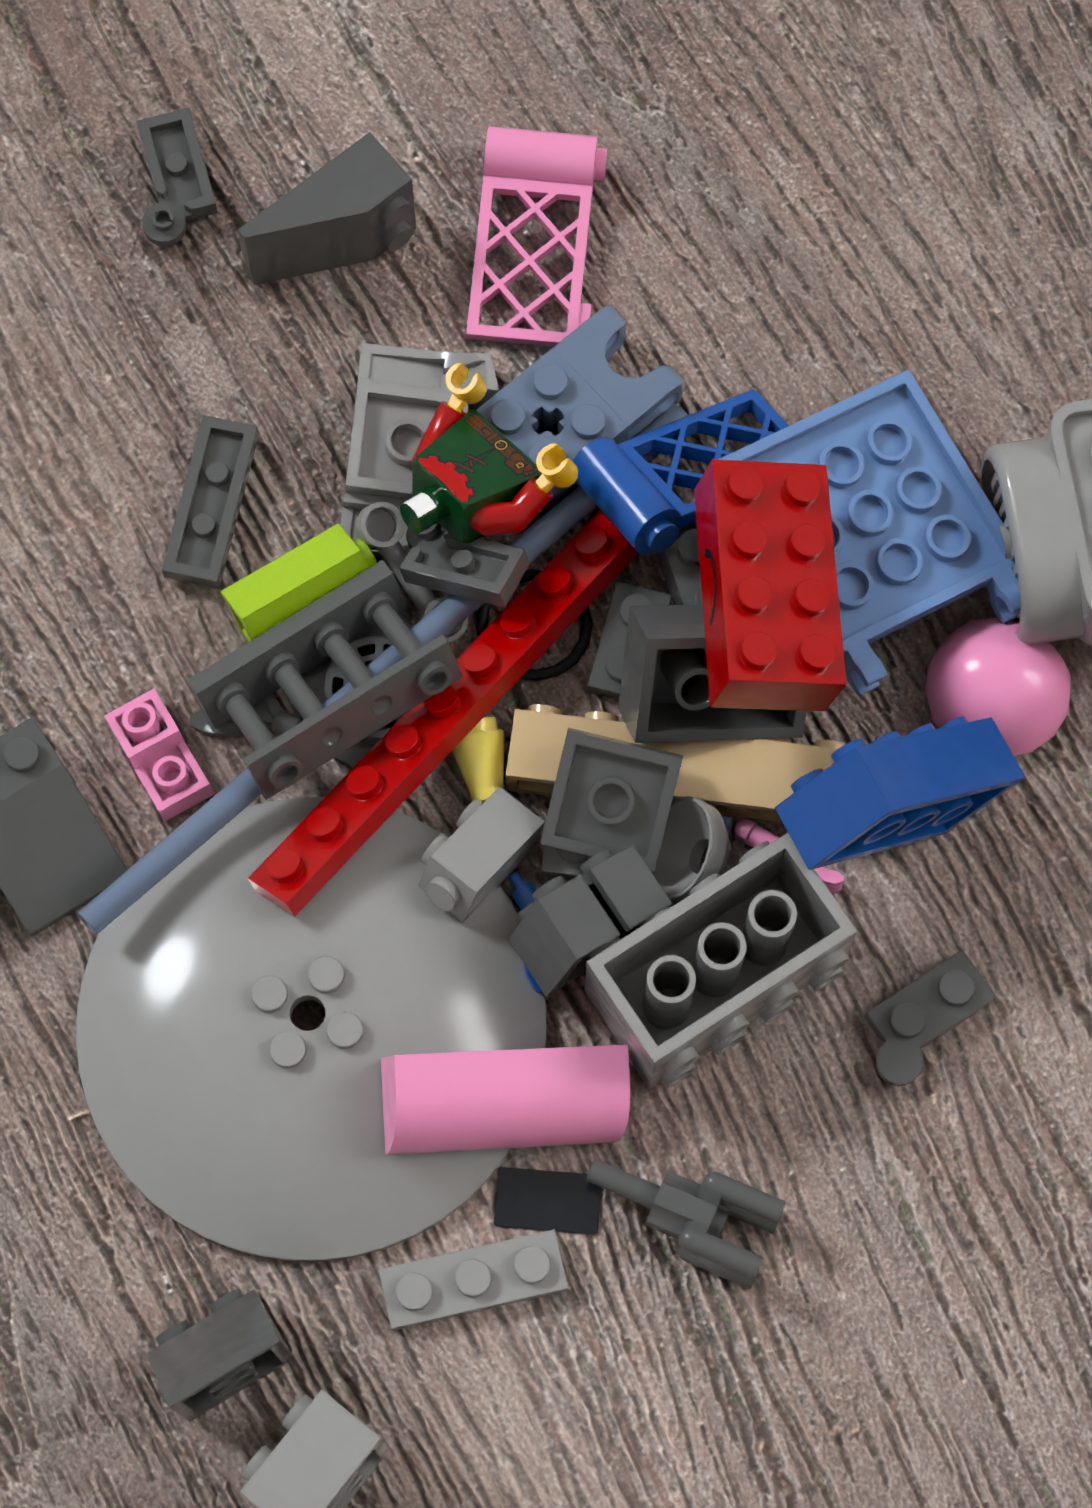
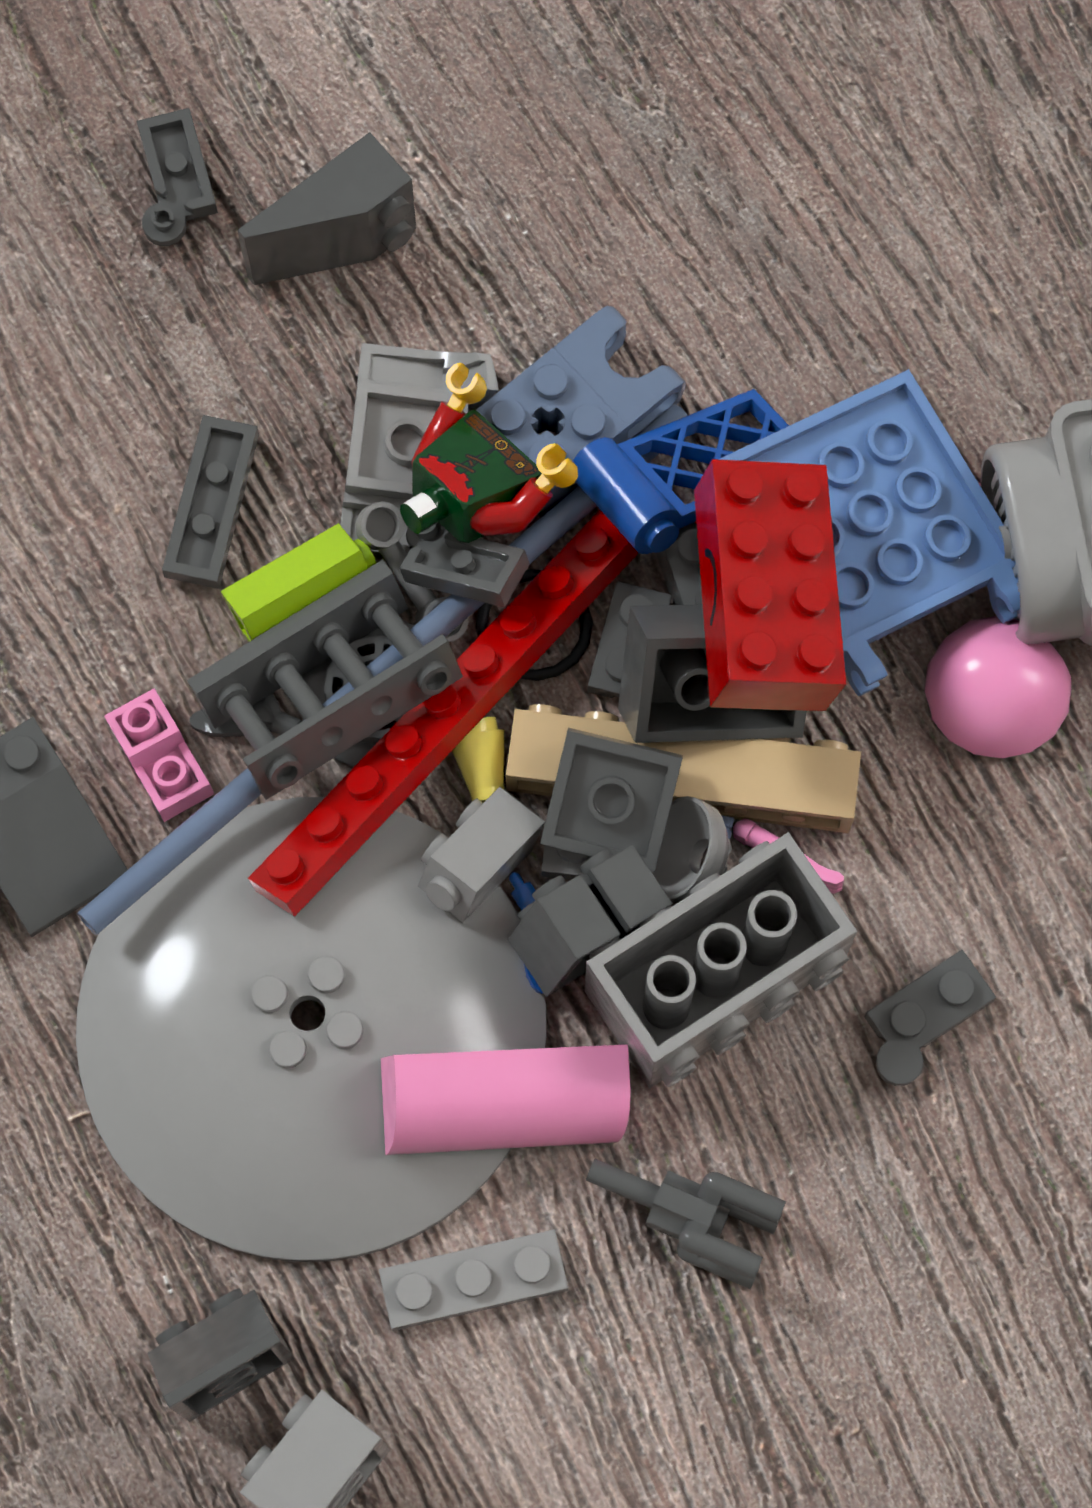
(546, 1201): black sticker -> none
(547, 168): bright pink piece -> none
(897, 790): blue brick -> none

